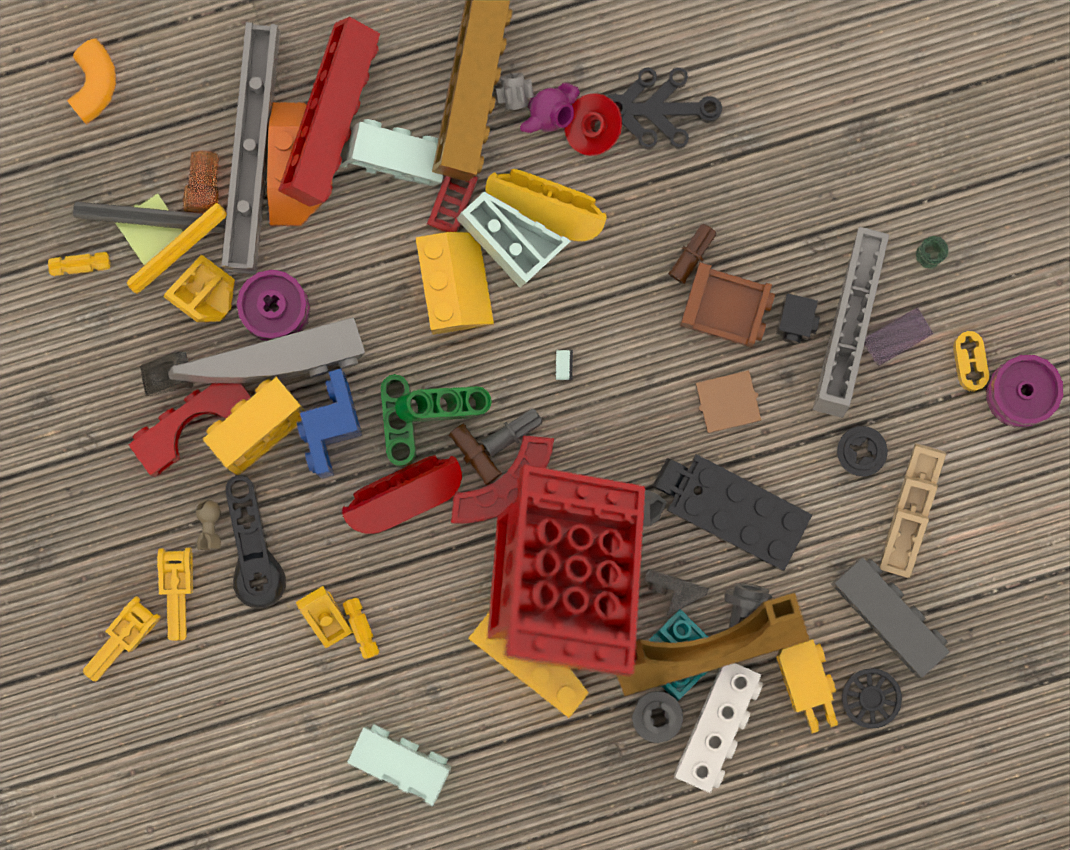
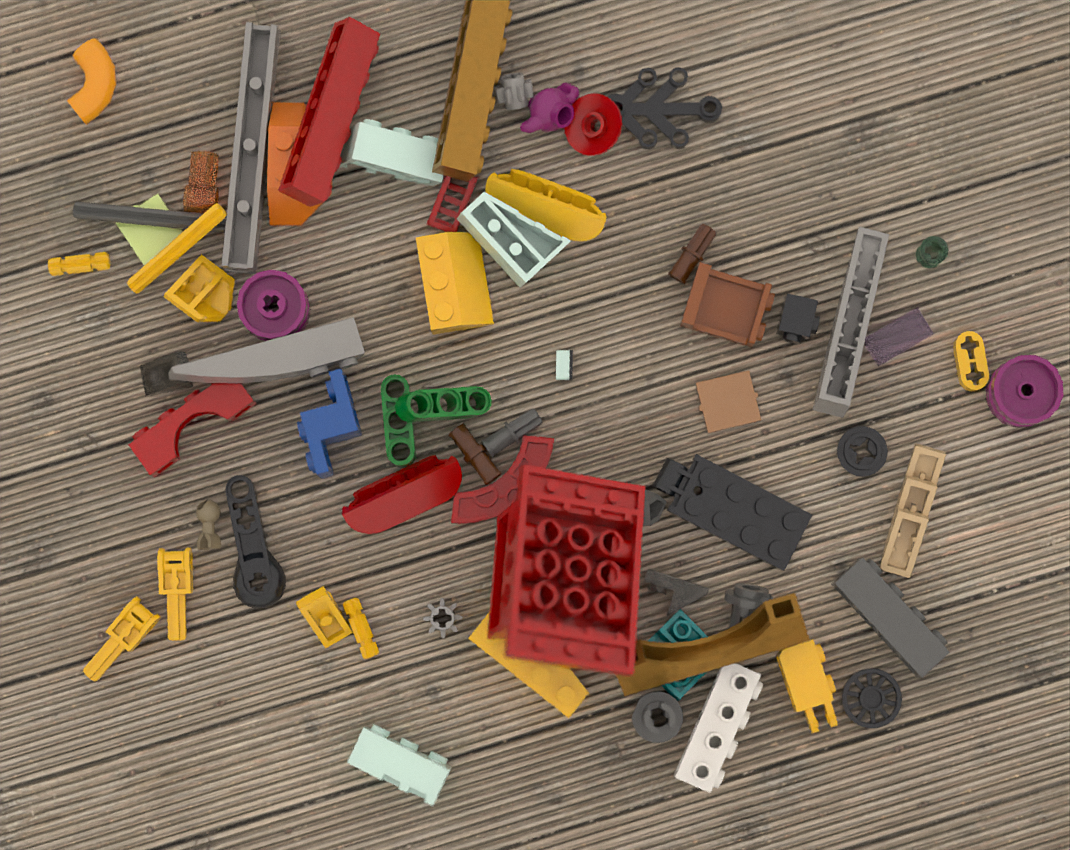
(254, 426): yellow slope -> none
(436, 611): none -> light grey gear

